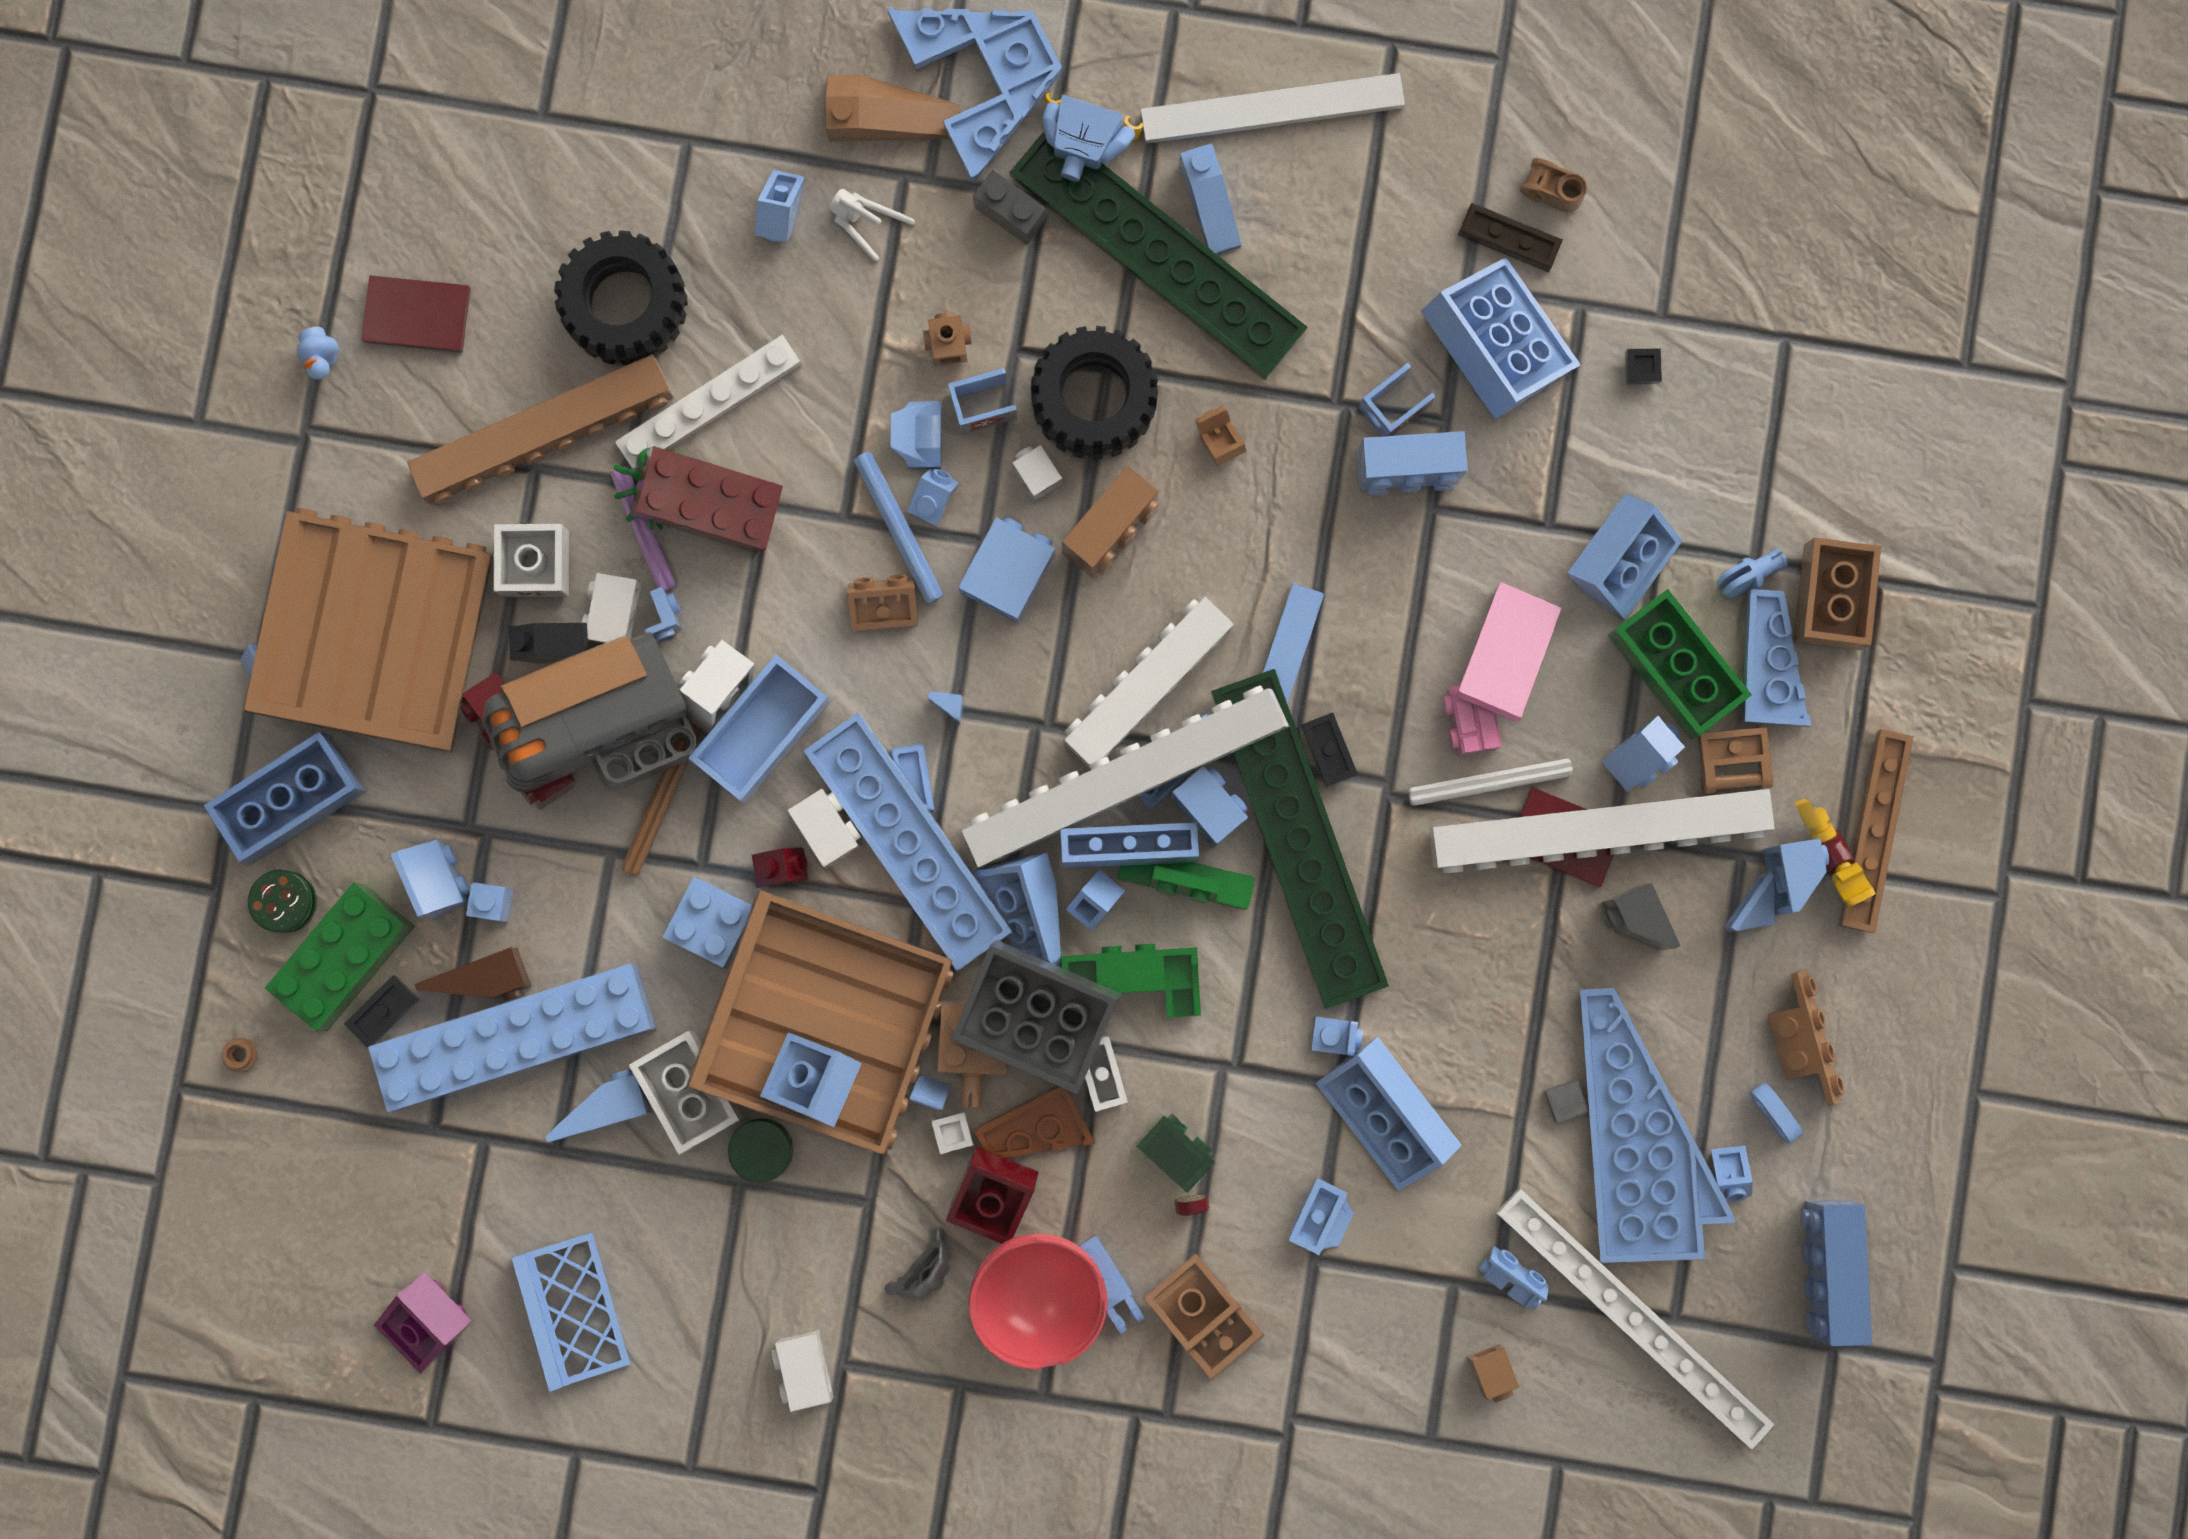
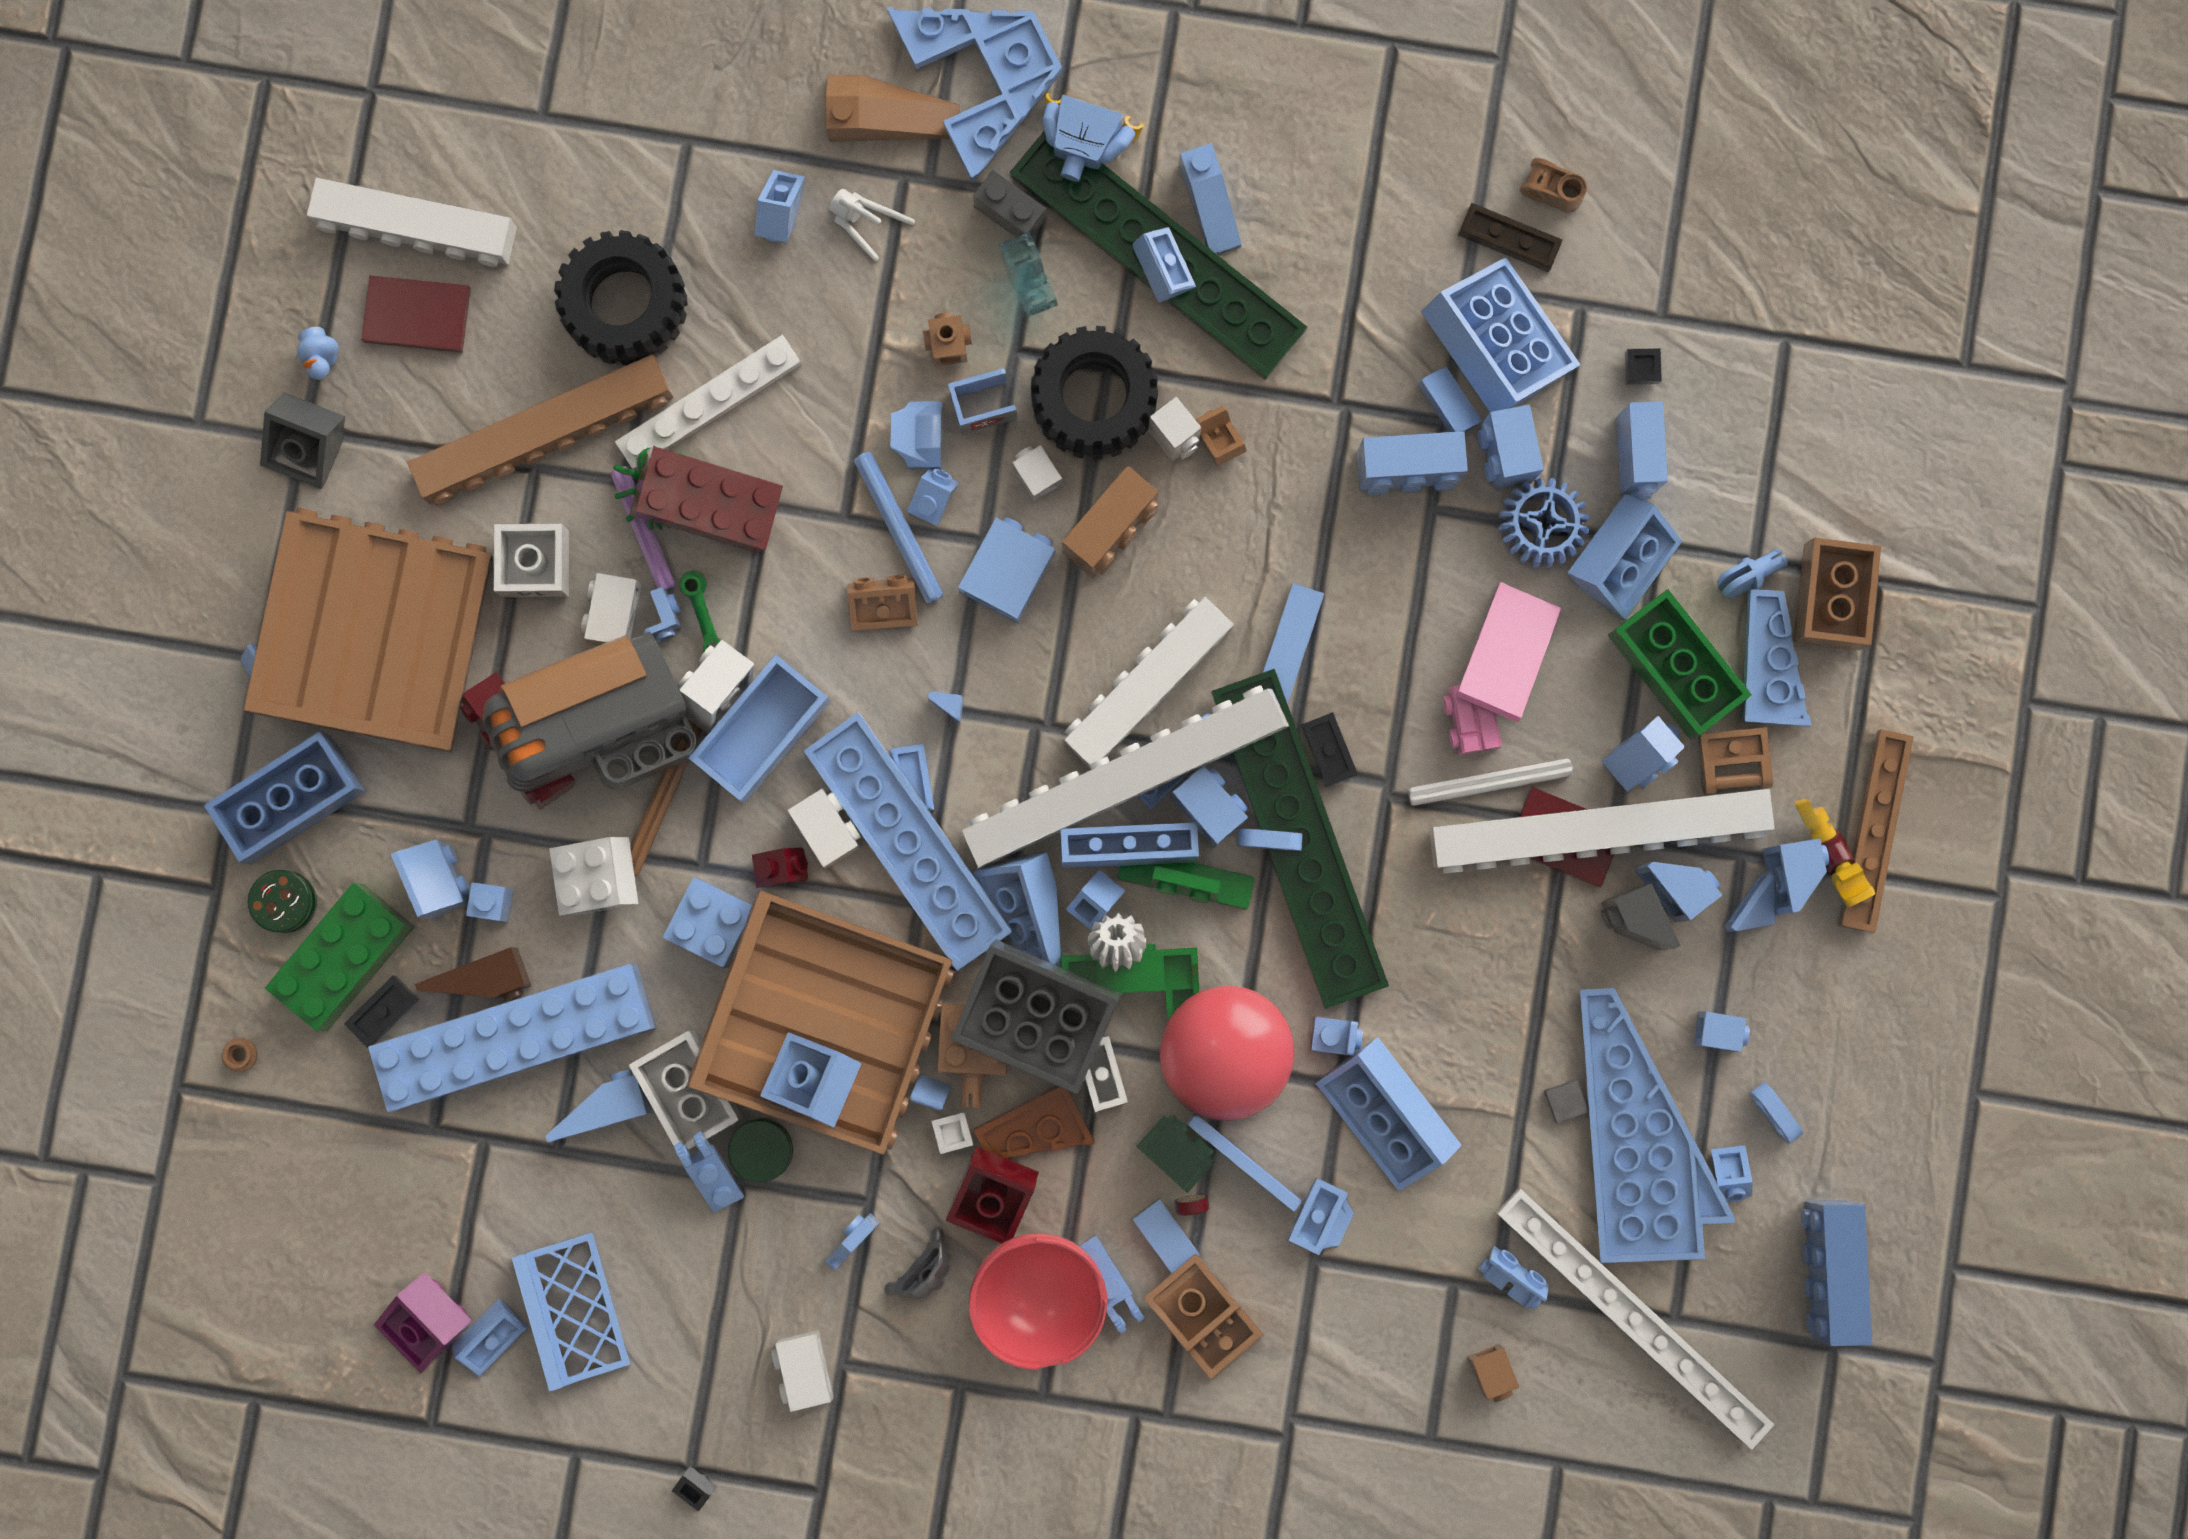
(301, 439): none -> dark grey slope
(412, 222): none -> white brick
(488, 1337): none -> light blue slope
(547, 641): black slope -> none
(593, 876): none -> white brick
(694, 1488): none -> black plate
(699, 605): none -> green brick
(710, 1173): none -> light blue hinge
(855, 1233): none -> light blue wing
(1027, 274): none -> clear light blue brick
(1117, 942): none -> white gear
(1163, 264): none -> light blue slope
(1165, 1235): none -> light blue tile
(1175, 430): none -> white brick
(1227, 1053): none -> coral piece
(1244, 1162): none -> light blue tile
(1270, 839): none -> light blue beam
(1272, 108): white tile -> none
(1376, 417): light blue piece -> none
(1449, 401): none -> light blue slope
(1510, 447): none -> light blue brick
(1530, 521): none -> light blue gear
(1641, 449): none -> light blue brick
(1680, 888): none -> light blue slope
(1721, 1031): none -> light blue brick
(1803, 1042): medium nougat bracket -> none

